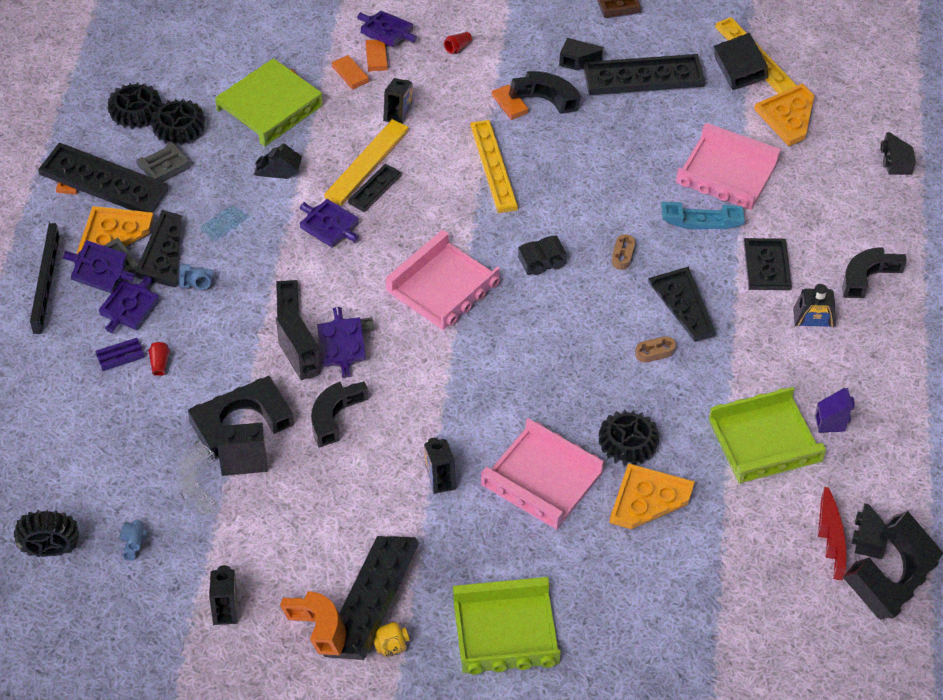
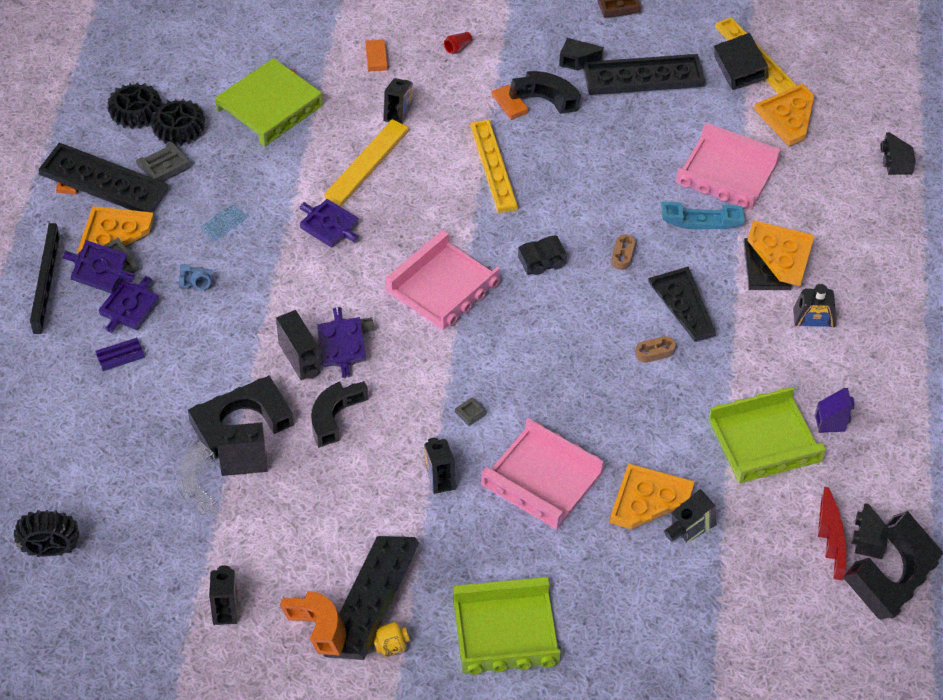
(134, 535): medium blue plate -> none
(159, 357): red cone -> none
(162, 251): black wing -> none
(278, 163): black slope -> none
(287, 296): black tile -> none
(350, 72): orange tile -> none
(374, 187): black tile -> none
(386, 28): dark purple plate -> none
(470, 411): none -> dark grey tile
(634, 447): black gear -> none
(692, 518): none -> black torso
(782, 250): none -> light orange plate
(868, 263): black arch -> none

